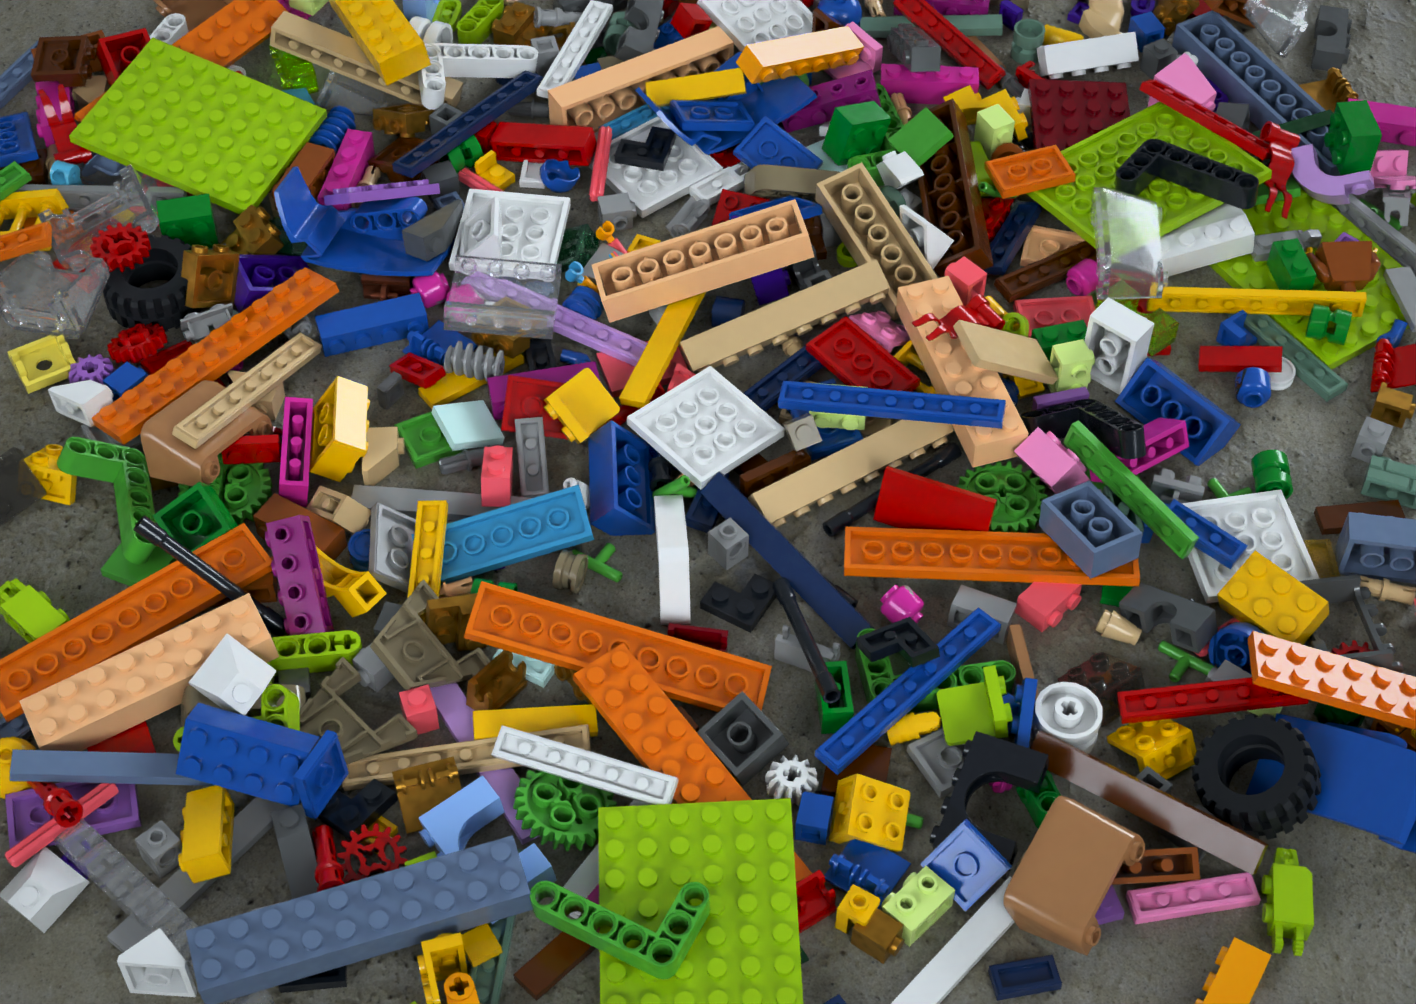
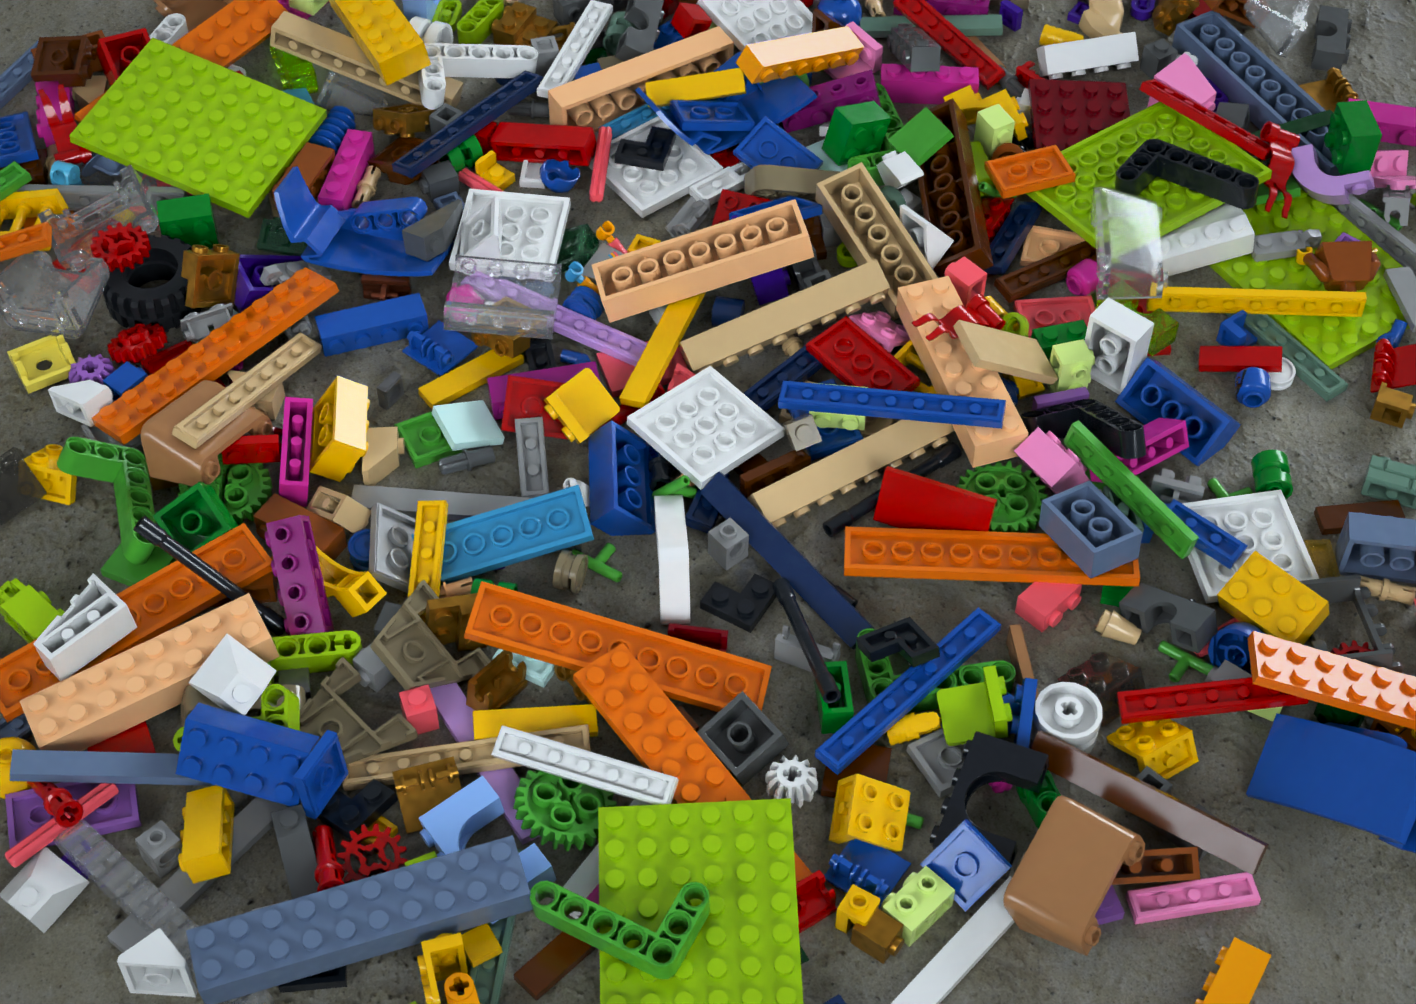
(85, 630): none -> white wedge
(254, 233): pearl gold plate -> none
(281, 272): none -> light grey hinge
(381, 192): medium lavender plate -> none
(418, 370): red plate -> none
(432, 289): dark pink head -> none
(473, 363): light grey piece -> none
(497, 476): coral brick -> none
(555, 17): light grey pin -> none
(617, 210): light grey brick -> none
(814, 818): blue panel -> none
(901, 107): light nougat axle -> none
(901, 603): dark pink head -> none
(970, 599): light grey hinge -> none
(1024, 977): dark blue tile -> none
(1027, 37): sand green wheel -> none
(1147, 29): blue brick -> none
(1248, 741): black tyre -> none
(1289, 901): lime hinge -> none
(1290, 266): green brick -> none
(1319, 320): green wheel -> none
(1371, 439): light grey brick -> none

